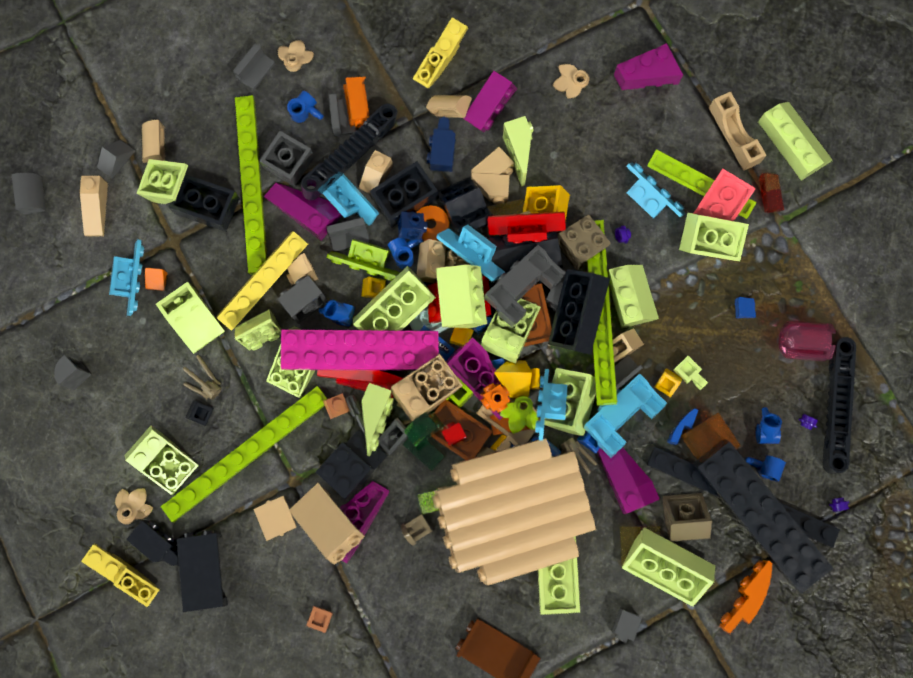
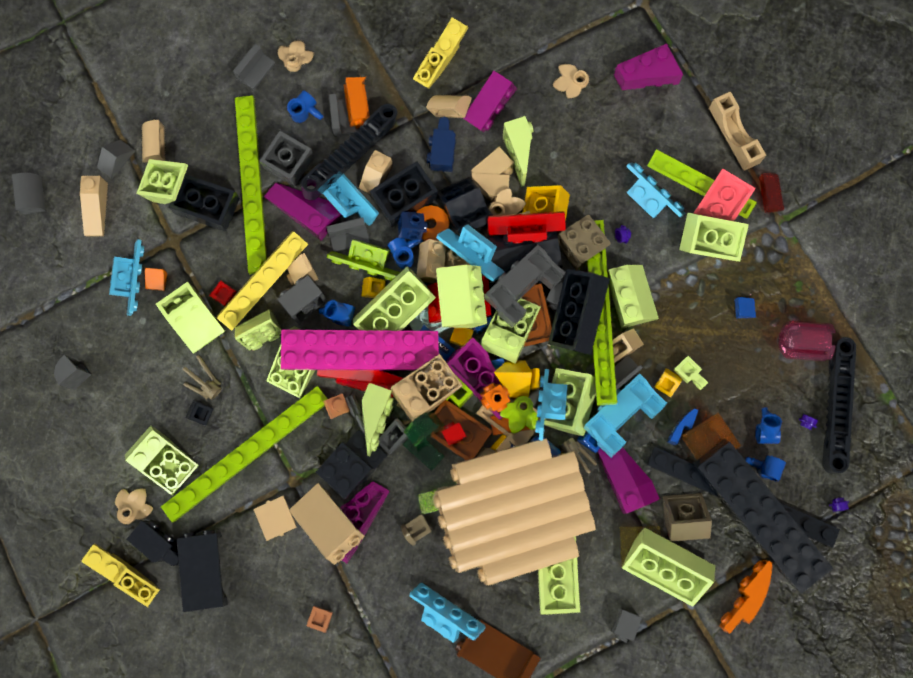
(223, 293): none -> red tile
(444, 615): none -> medium azure bracket
(508, 204): none -> tan plate
(794, 140): yellowish green slope -> none

